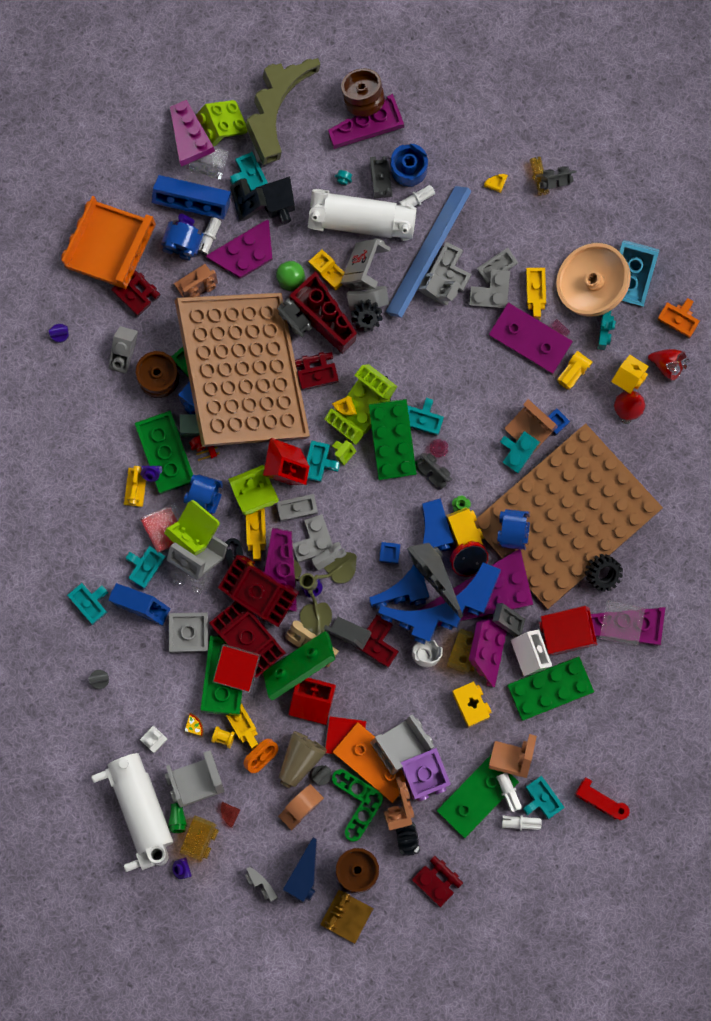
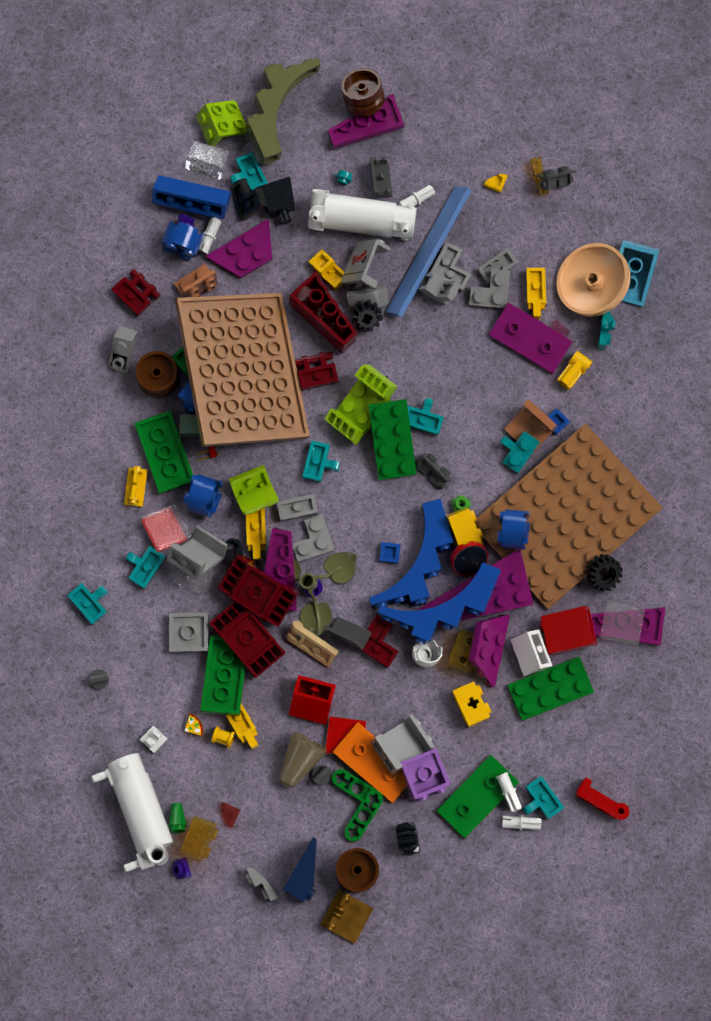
(59, 333): dark purple plate -> none
(108, 243): orange panel -> none
(139, 603): blue slope -> none
(151, 473): dark purple plate -> none
(189, 134): magenta wing -> none
(193, 528): lime bracket -> none
(195, 781): light grey panel -> none
(196, 444): red plate -> none
(236, 668): red tile -> none
(260, 755): orange plate -> none
(286, 463): red slope -> none
(289, 312): dark grey hinge -> none
(290, 275): bright green hair -> none
(298, 665): green plate -> none
(300, 806): nougat brick -> none
(328, 556): light grey bar -> none
(343, 451): lime tile -> none
(345, 406): yellow tile -> none
(400, 817): nougat bracket -> none
(407, 155): blue brick -> none
(430, 565): dark grey wedge -> none
(433, 886): dark red plate -> none
(434, 448): clear pink plate -> none
(508, 620): dark grey plate -> none
(513, 758): nougat bracket -> none
(629, 406): red hat -> none
(630, 374): yellow brick -> none
(670, 362): hat -> none
(679, 318): orange hinge -> none

